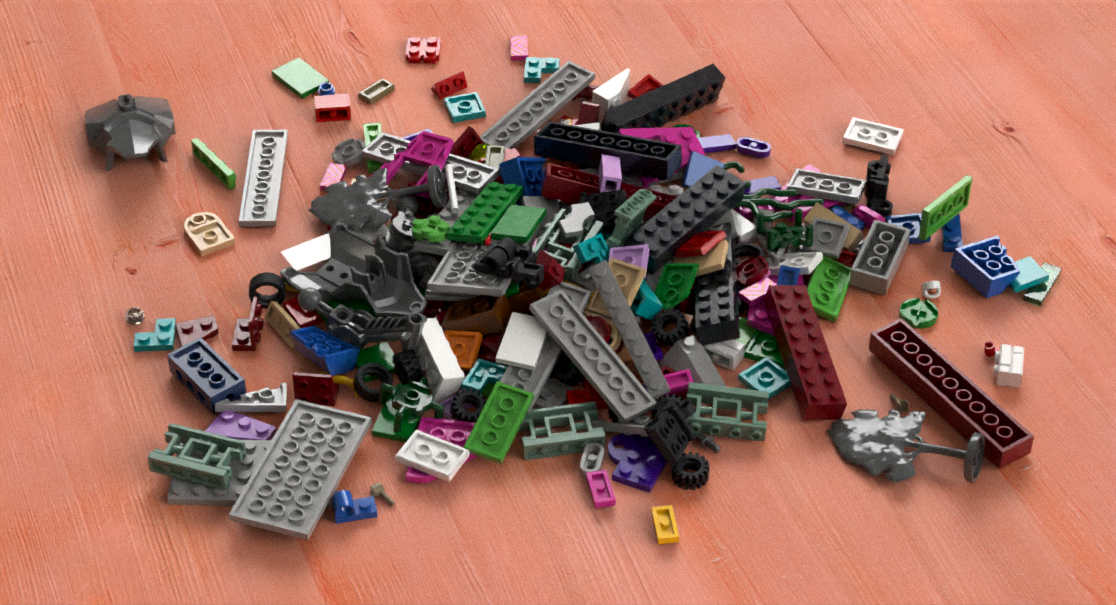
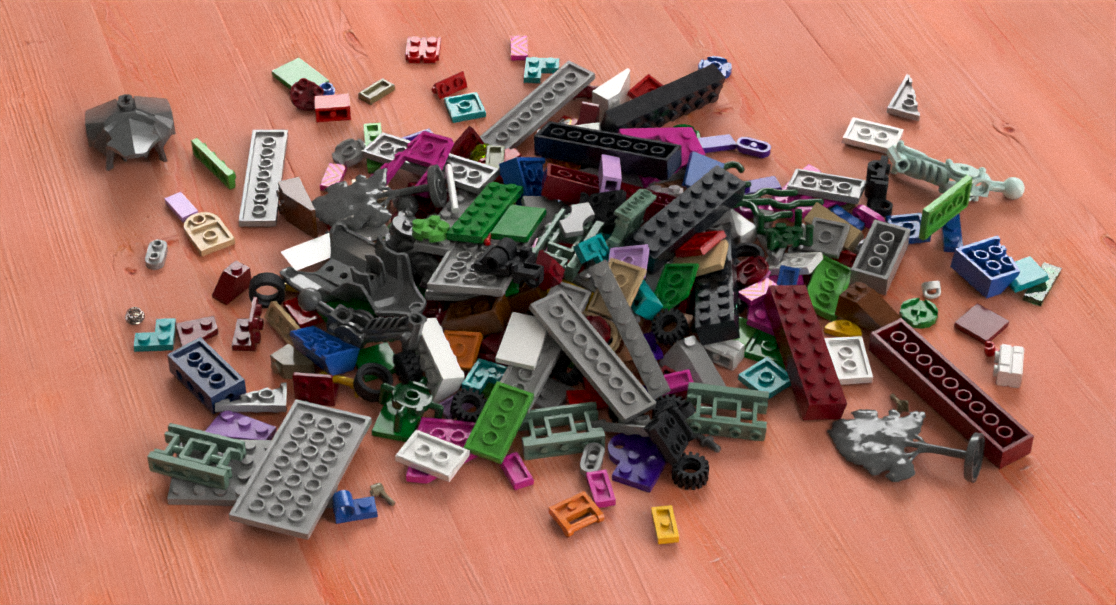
(156, 254): none -> light grey plate
(180, 206): none -> tile
(232, 282): none -> dark red slope
(290, 360): none -> dark tan slope
(297, 206): none -> reddish brown slope
(303, 94): none -> dark red dish
(516, 471): none -> dark pink tile
(574, 508): none -> orange plate
(720, 62): none -> tile
(842, 328): none -> yellow plate
(850, 359): none -> white plate
(865, 307): none -> reddish brown slope
(904, 101): none -> light grey wing
(921, 167): none -> light aqua piece
(981, 324): none -> tile

